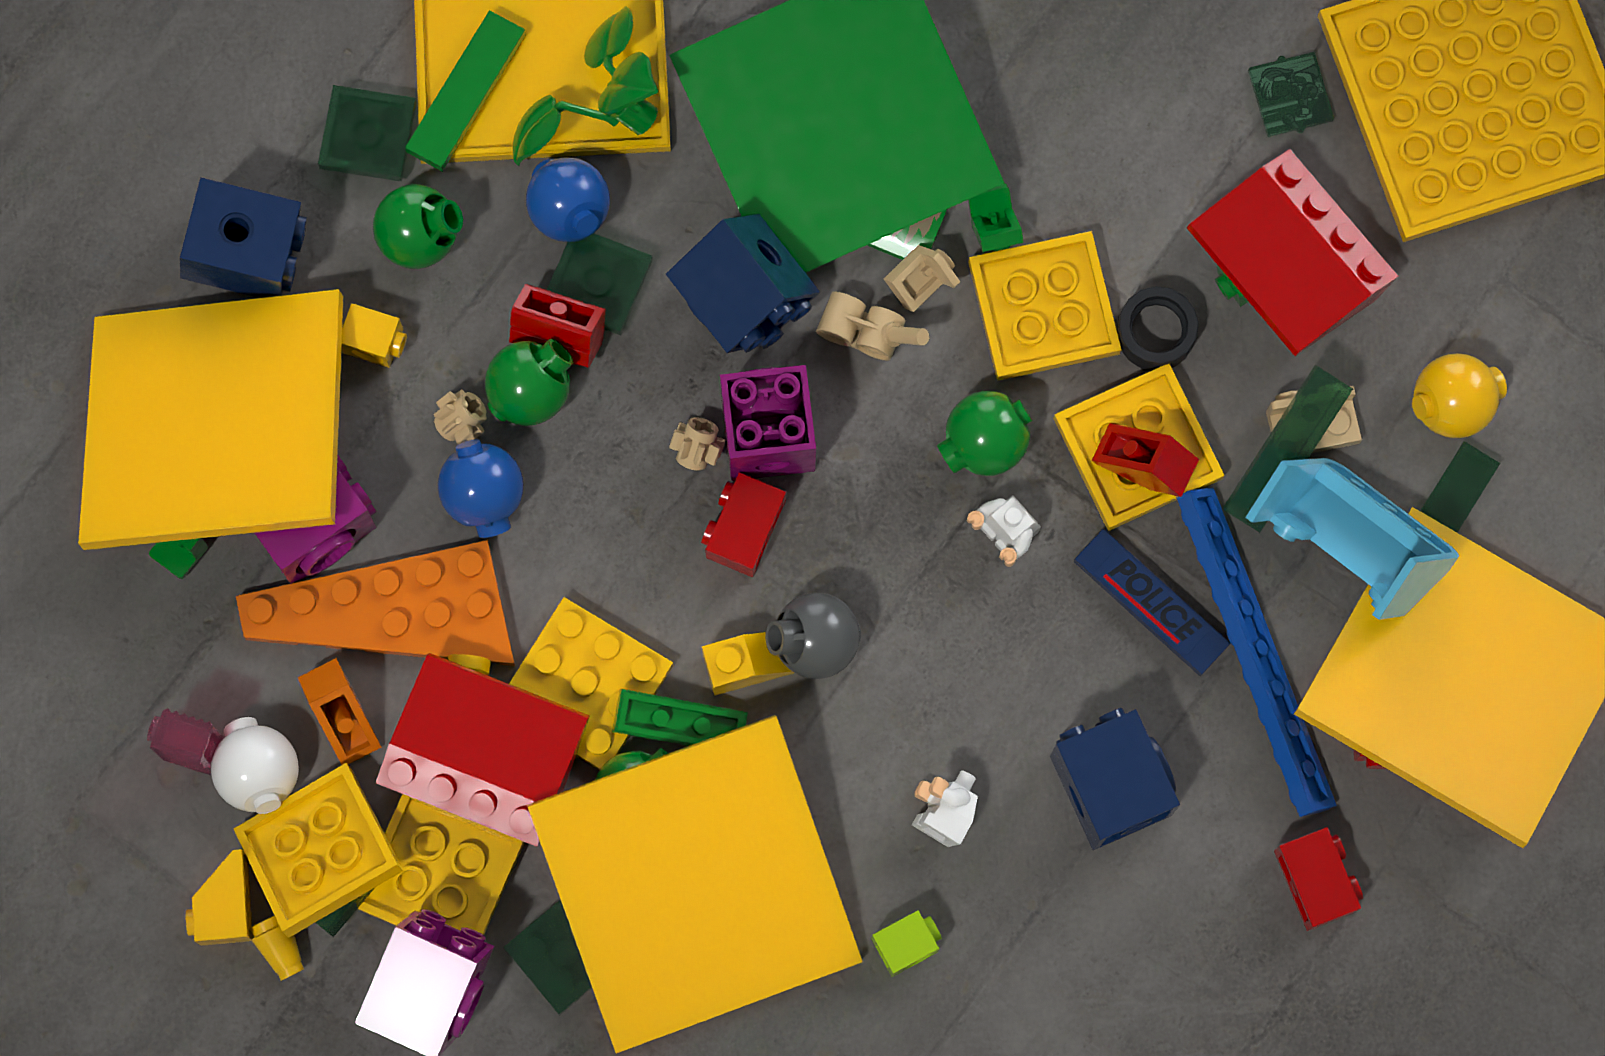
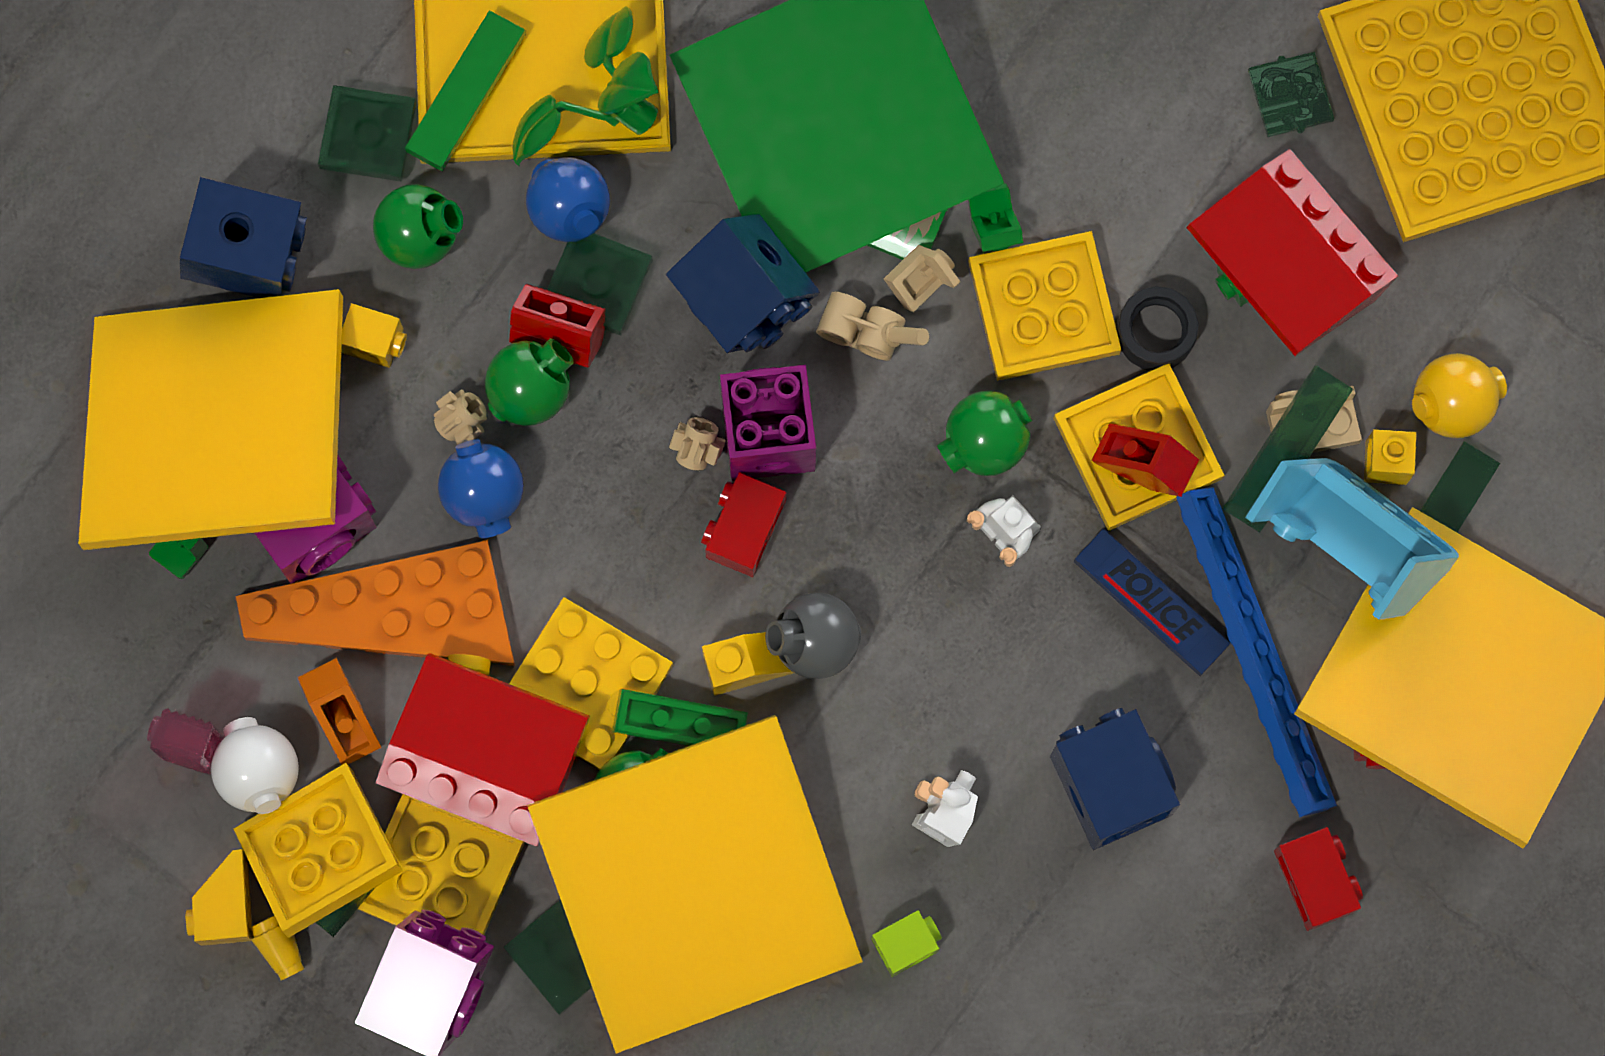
(1390, 457): none -> yellow brick

